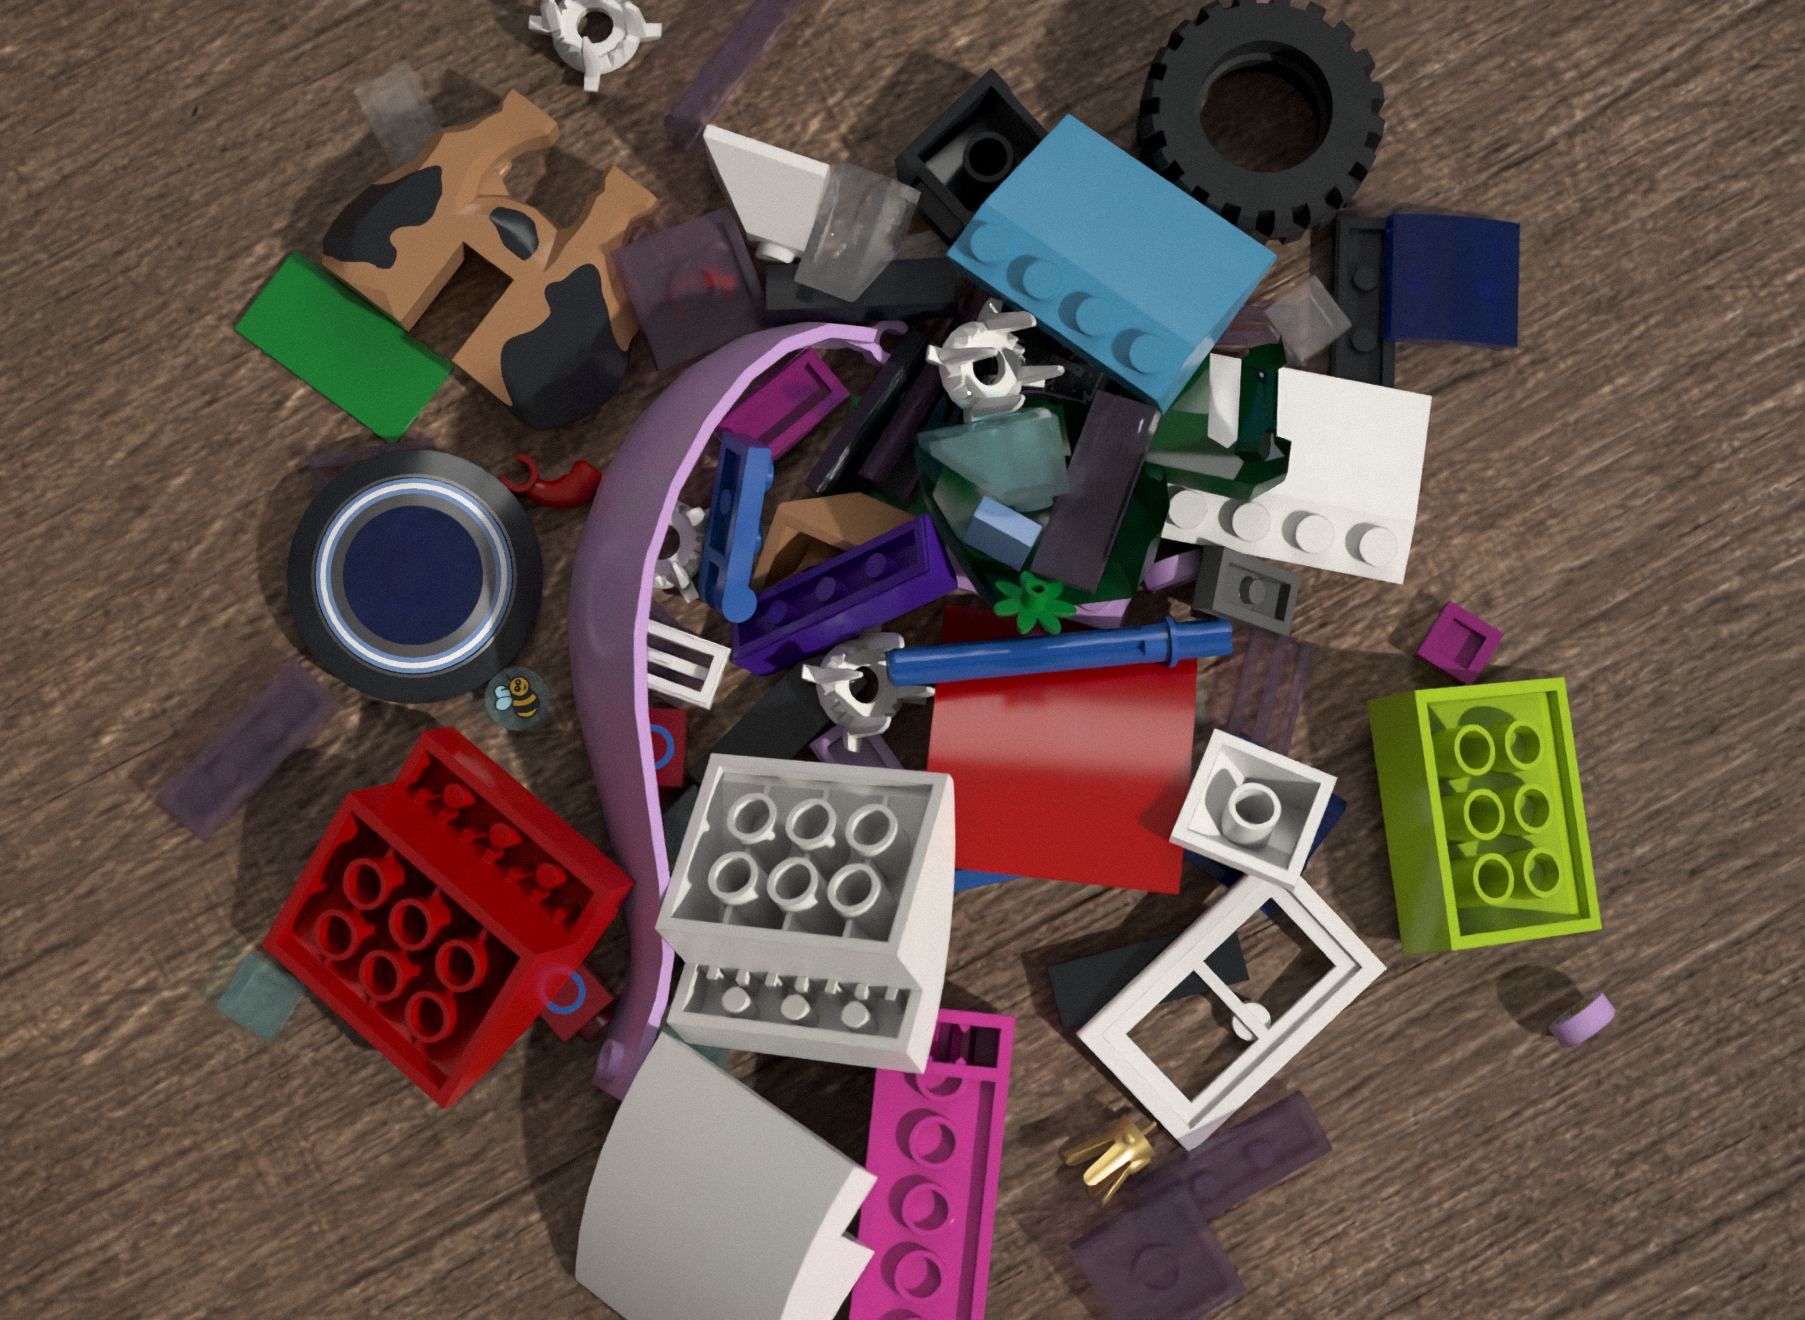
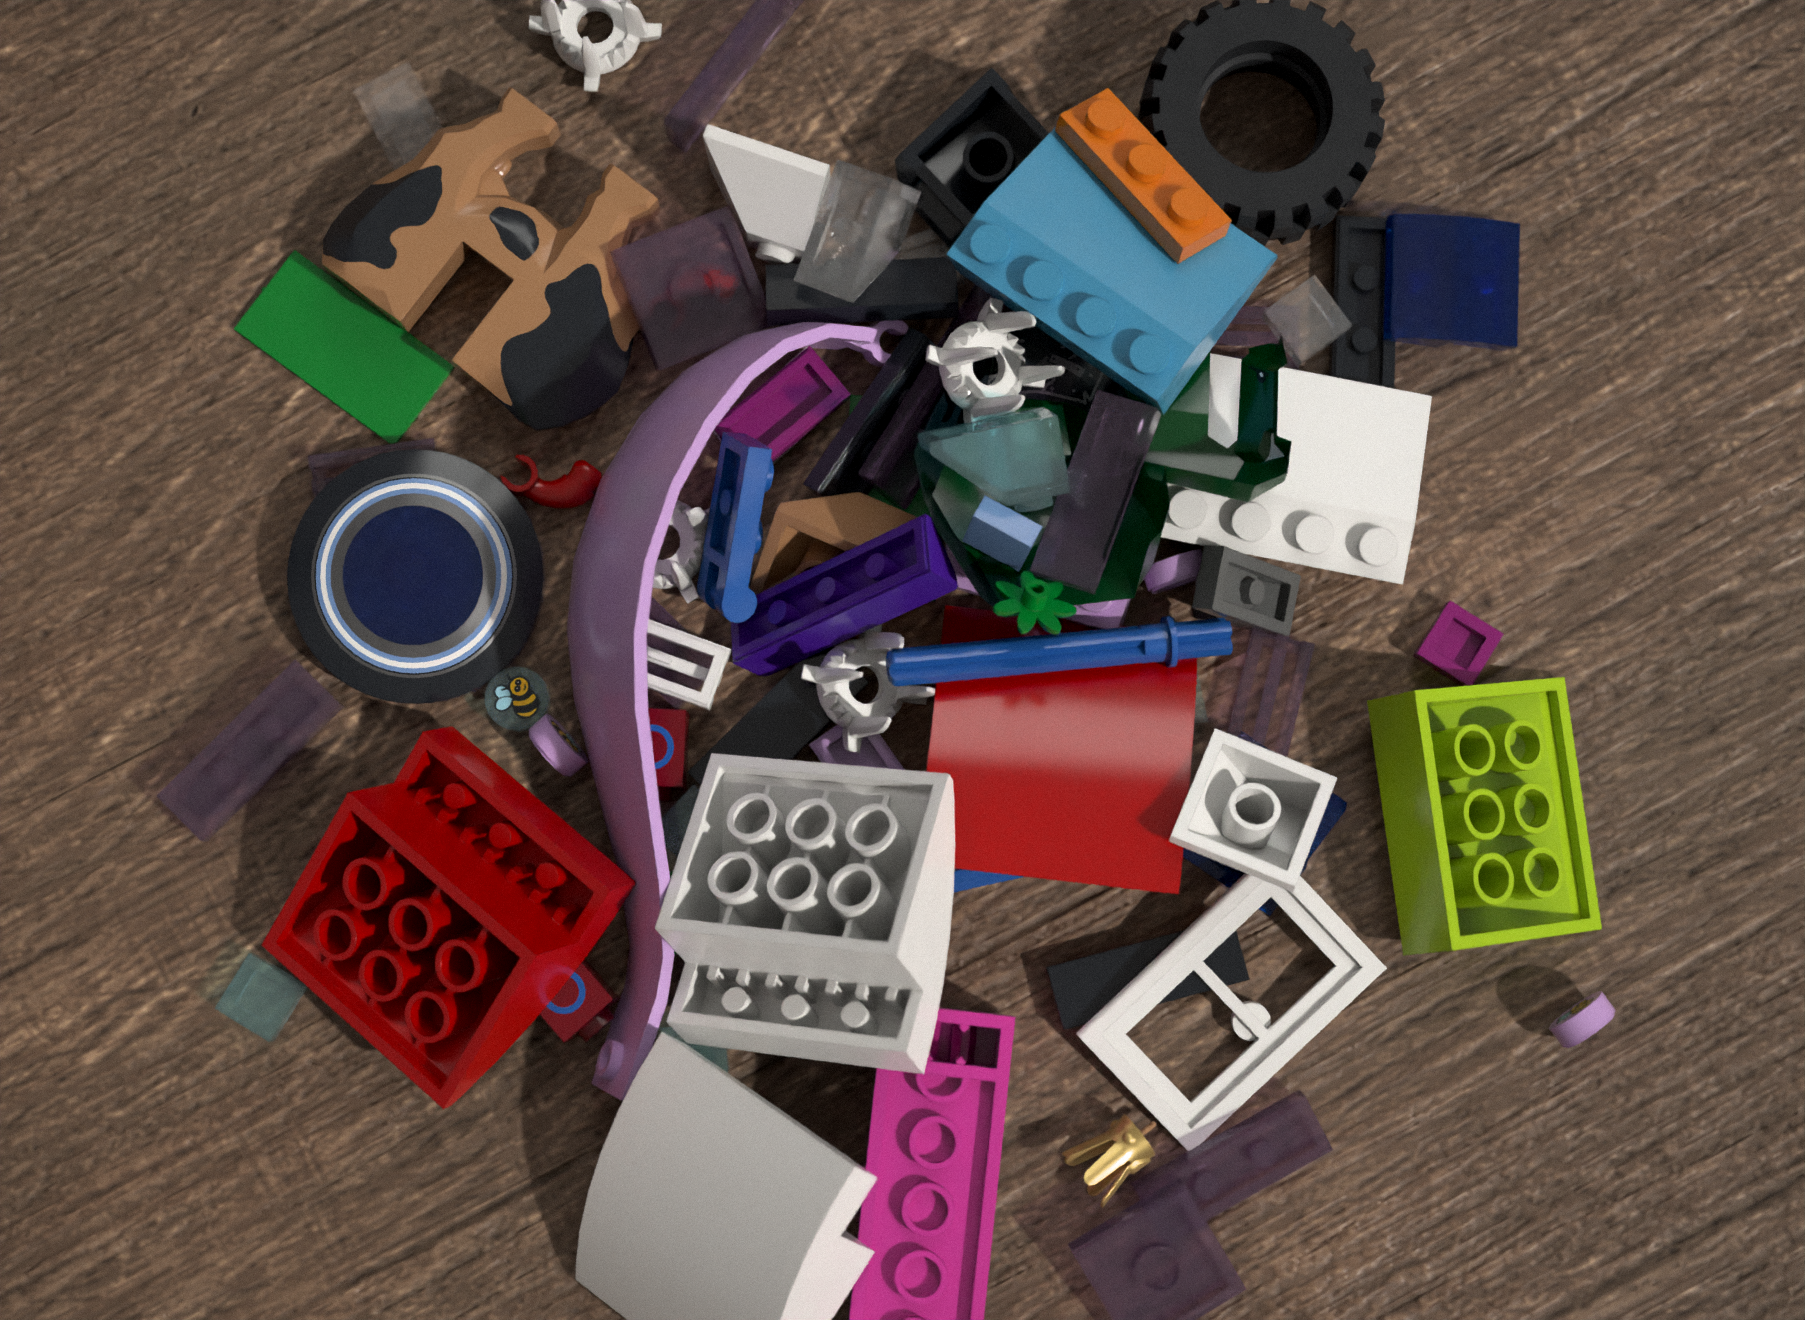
(557, 746): none -> lavender tile
(1143, 175): none -> orange plate

